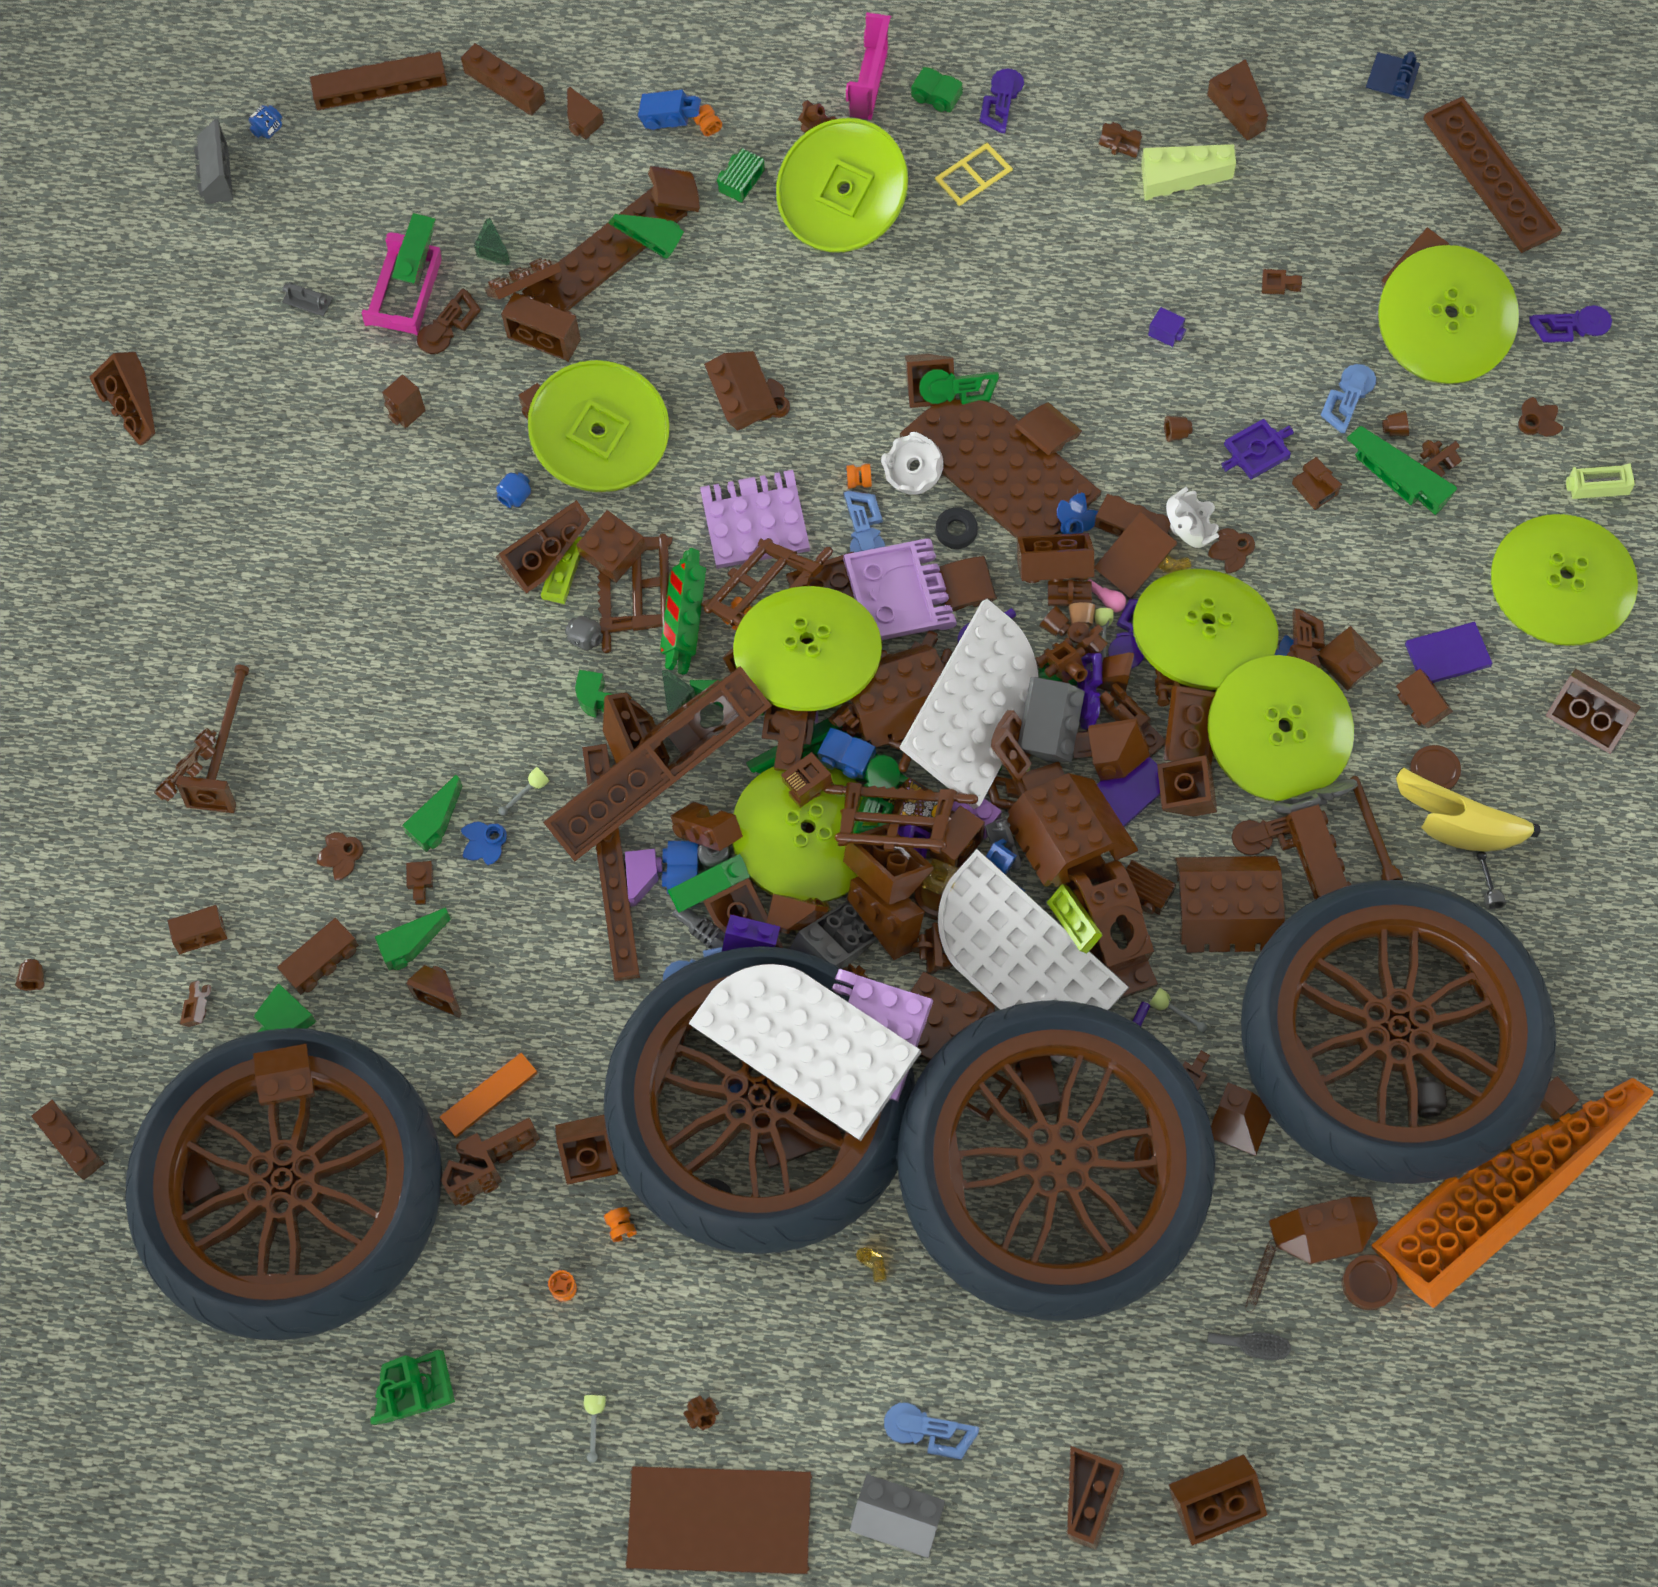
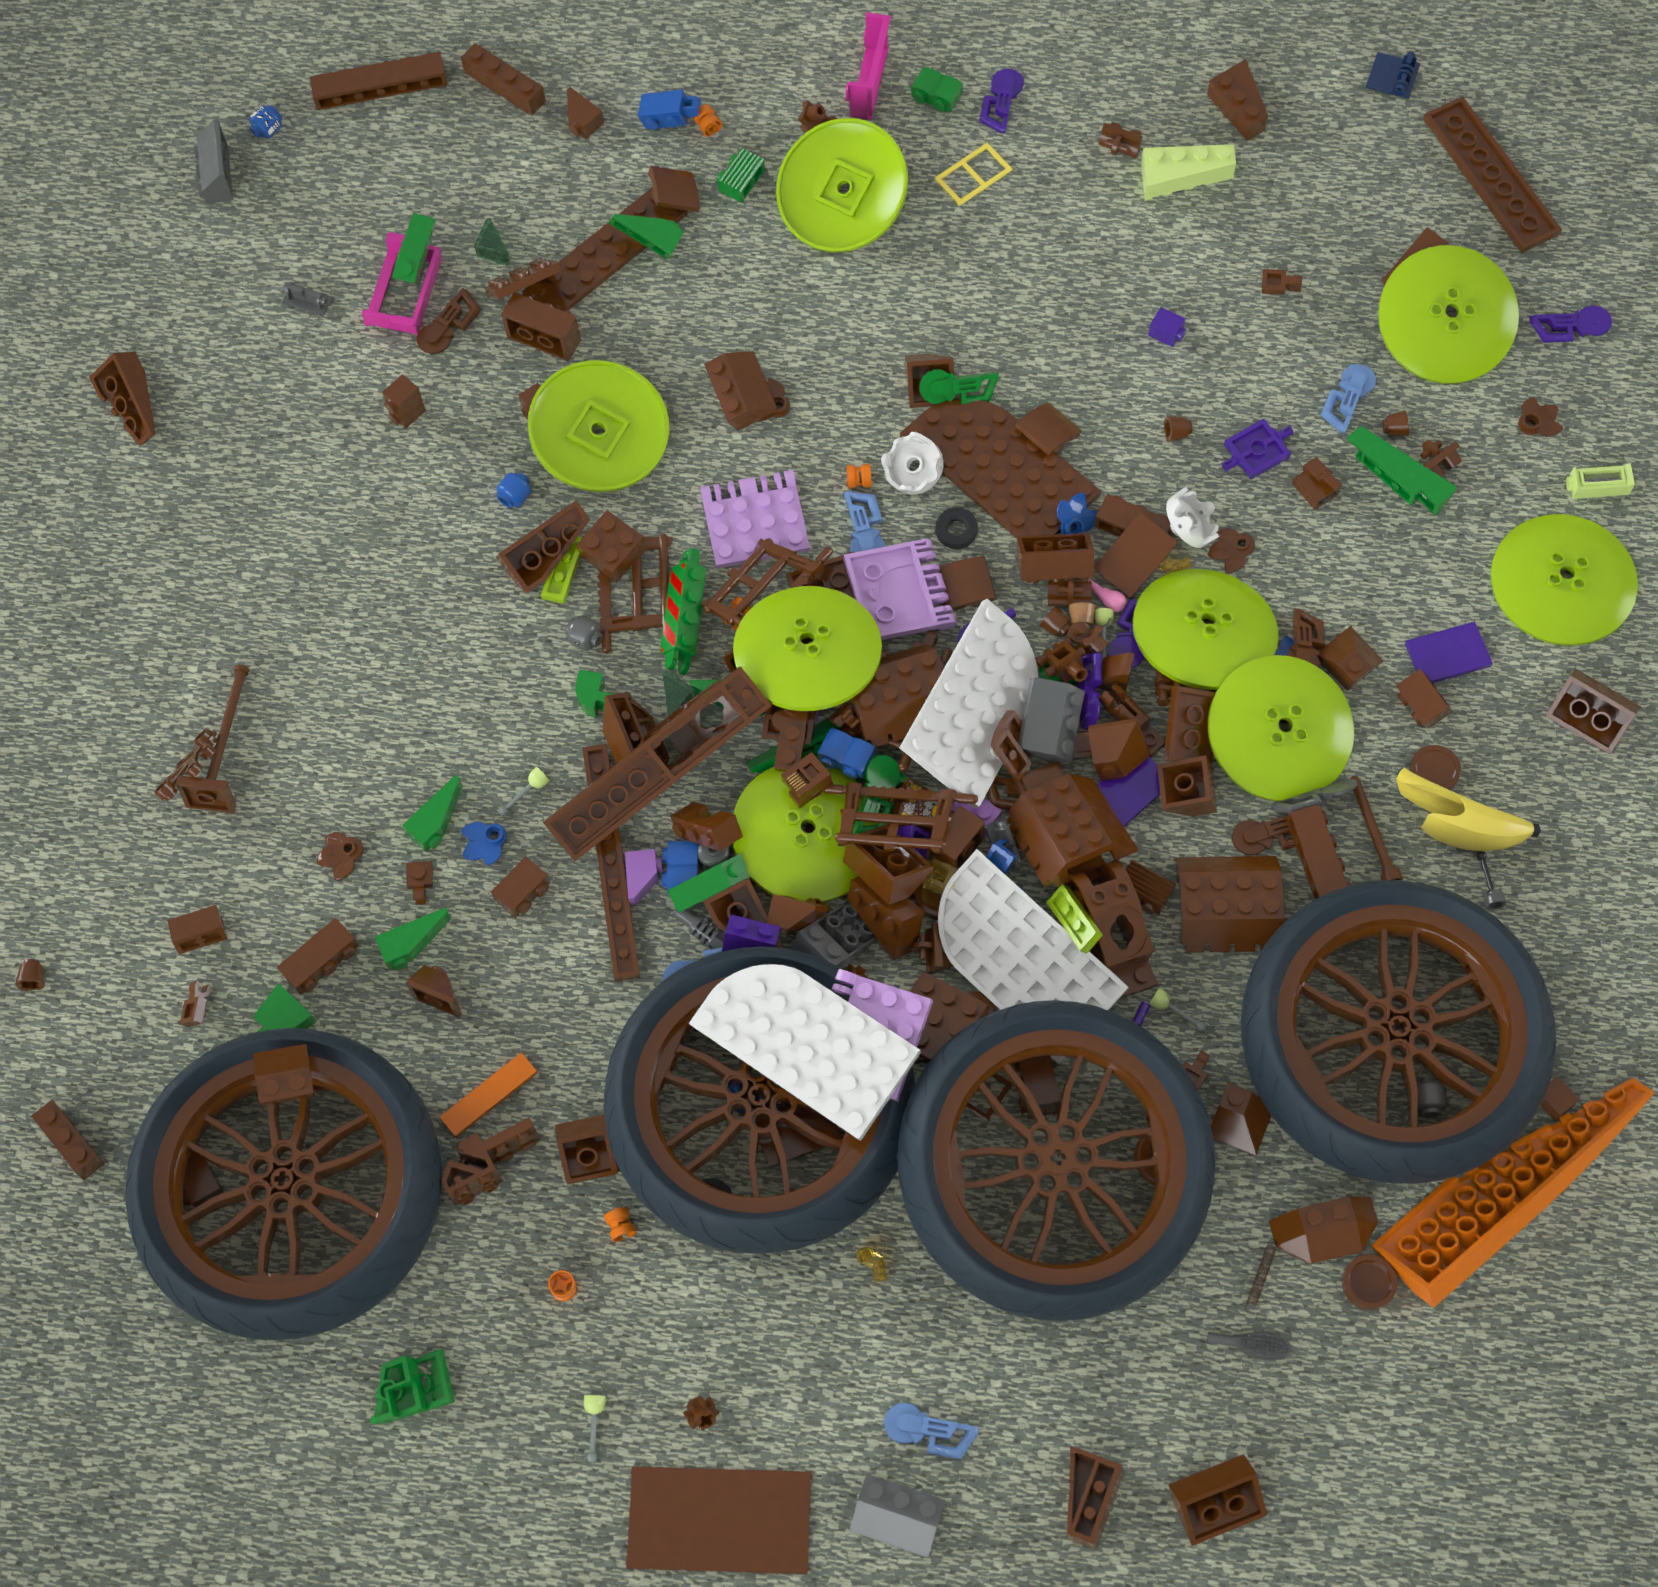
(521, 888): none -> reddish brown brick

